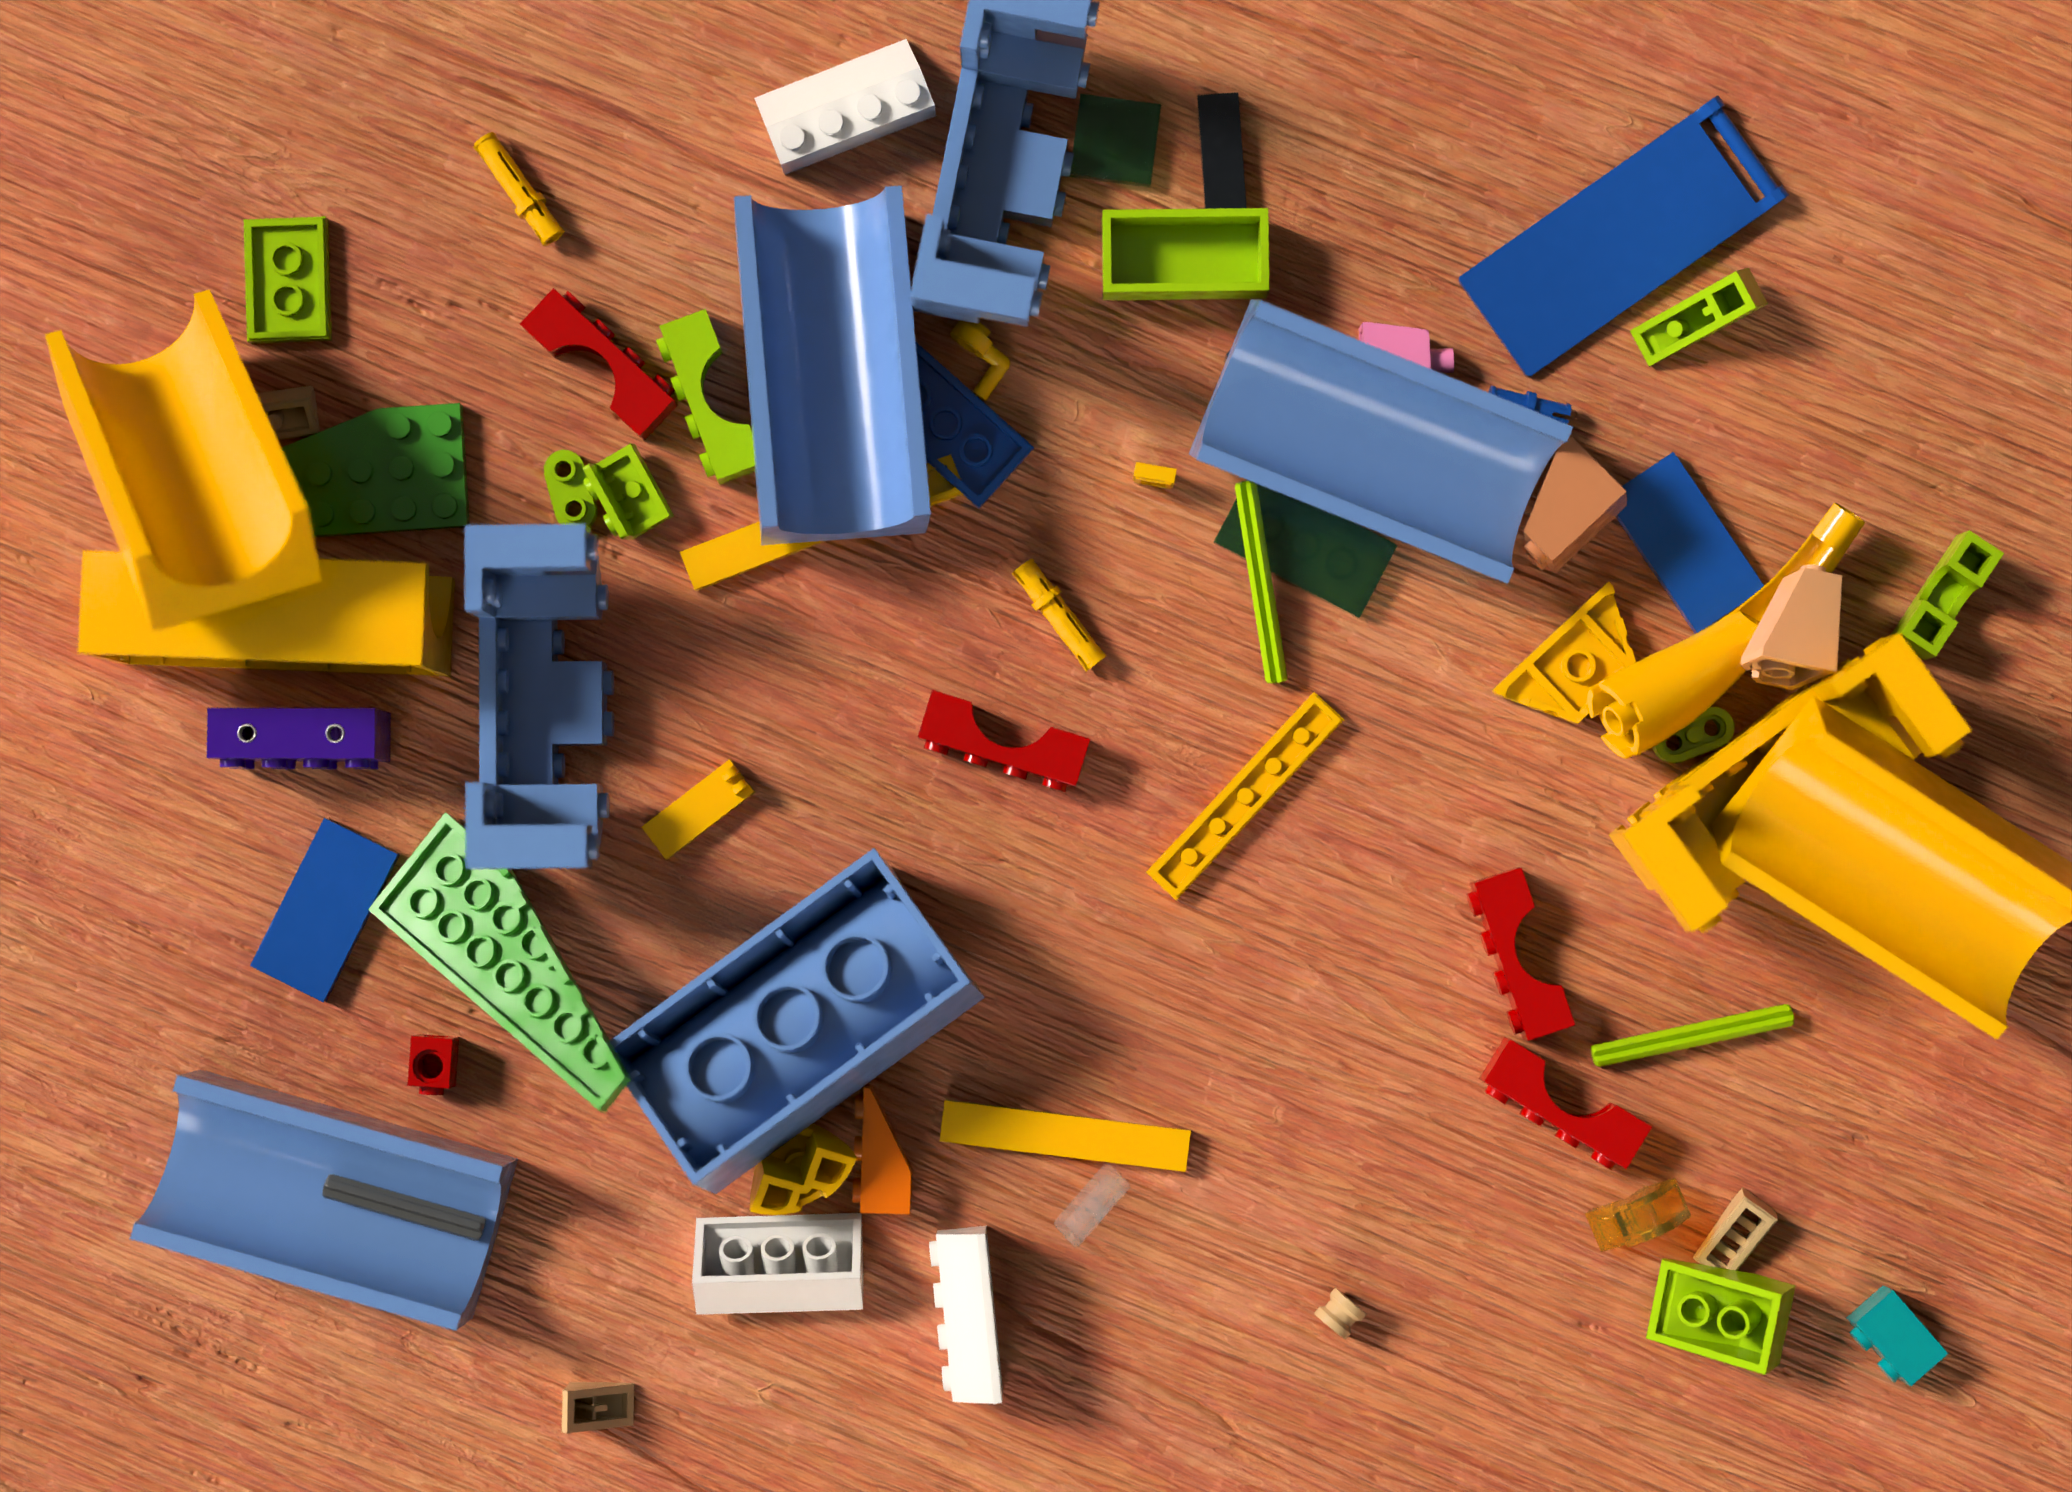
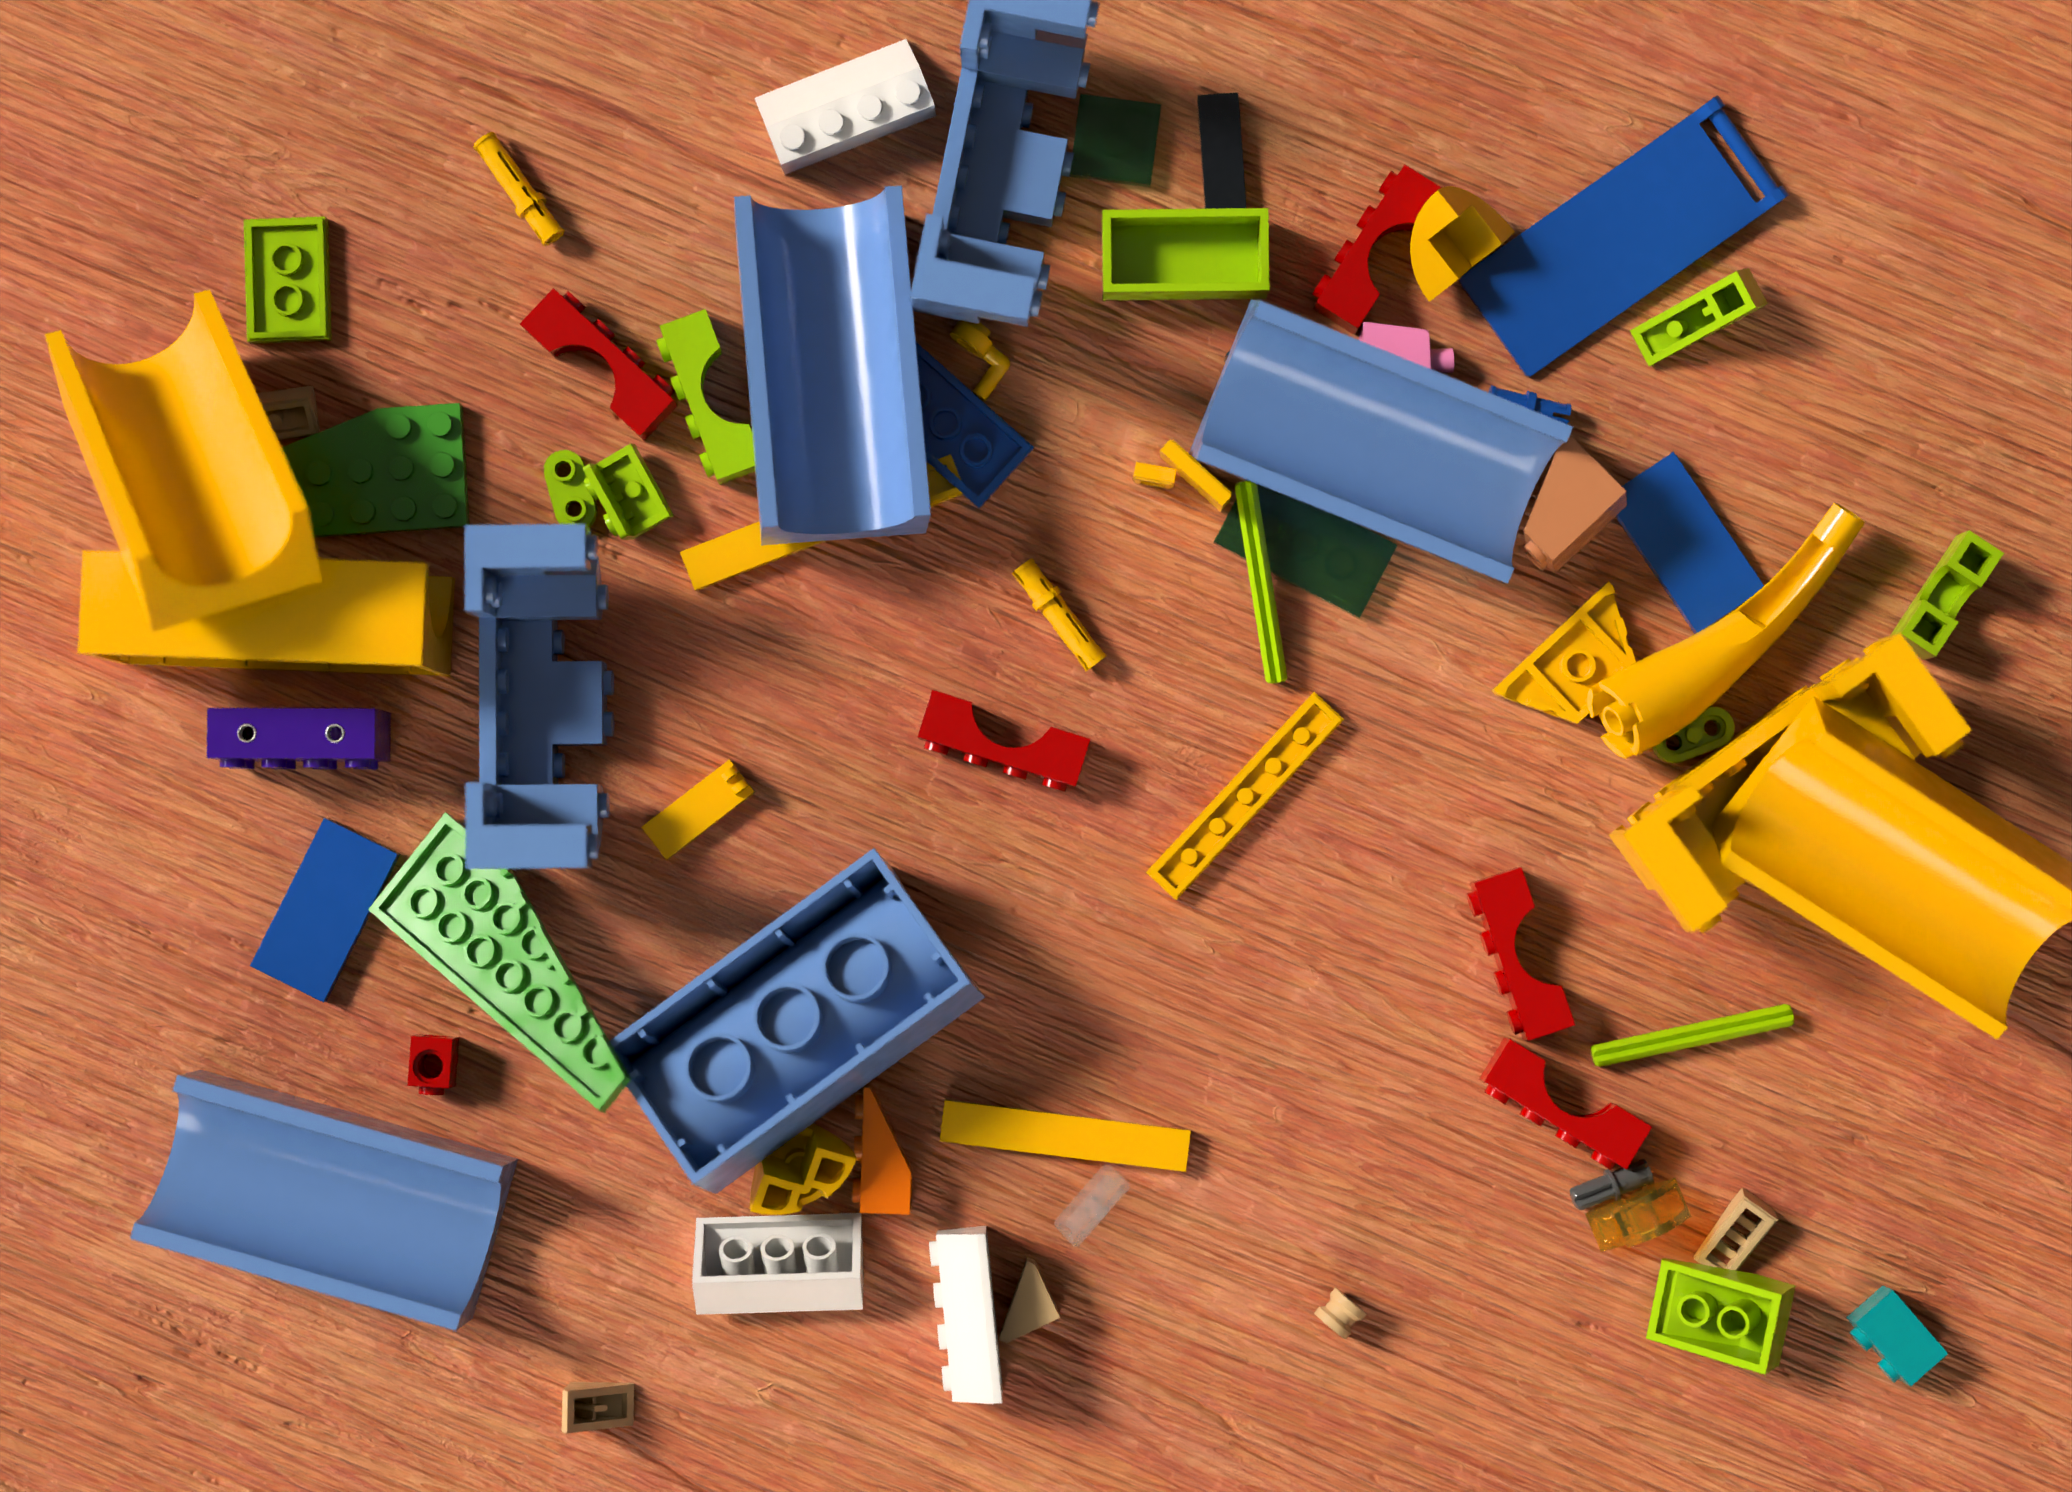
(404, 1207): dark grey axle -> none
(1030, 1306): none -> tan slope
(1195, 475): none -> yellow tile
(1350, 291): none -> red arch
(1452, 237): none -> yellow brick
(1611, 1185): none -> dark grey axle
(1798, 631): light nougat slope -> none

